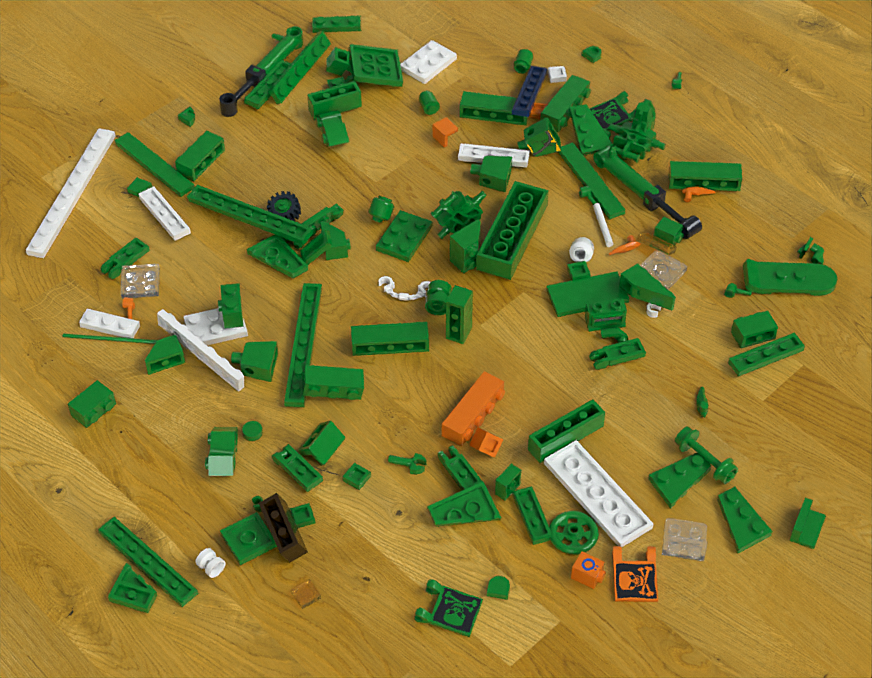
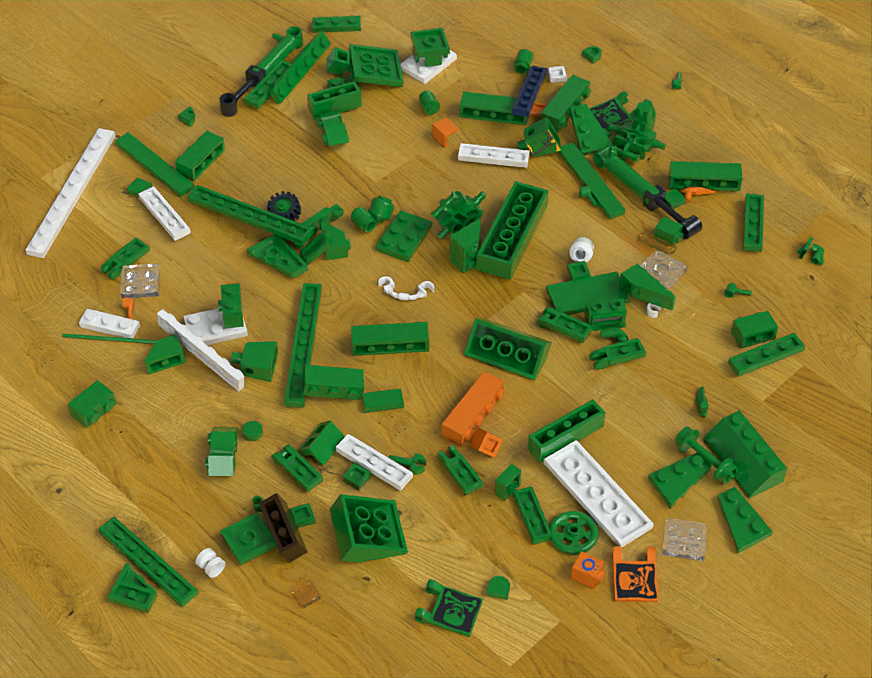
(363, 219): none -> green brick
(367, 528): none -> green slope
(374, 462): none -> white plate
(383, 400): none -> green tile
(431, 45): none -> green panel
(437, 294): green wheel -> none
(459, 314): green brick -> none
(465, 507): green wing -> none
(494, 172): green torso -> none
(507, 348): none -> green slope
(564, 324): none -> green plate
(603, 226): white bar -> none
(630, 245): orange bar -> none
(674, 198): none -> green tile
(753, 222): none -> green plate
(756, 461): none -> green slope
(788, 278): green piece -> none
(807, 525): green panel -> none

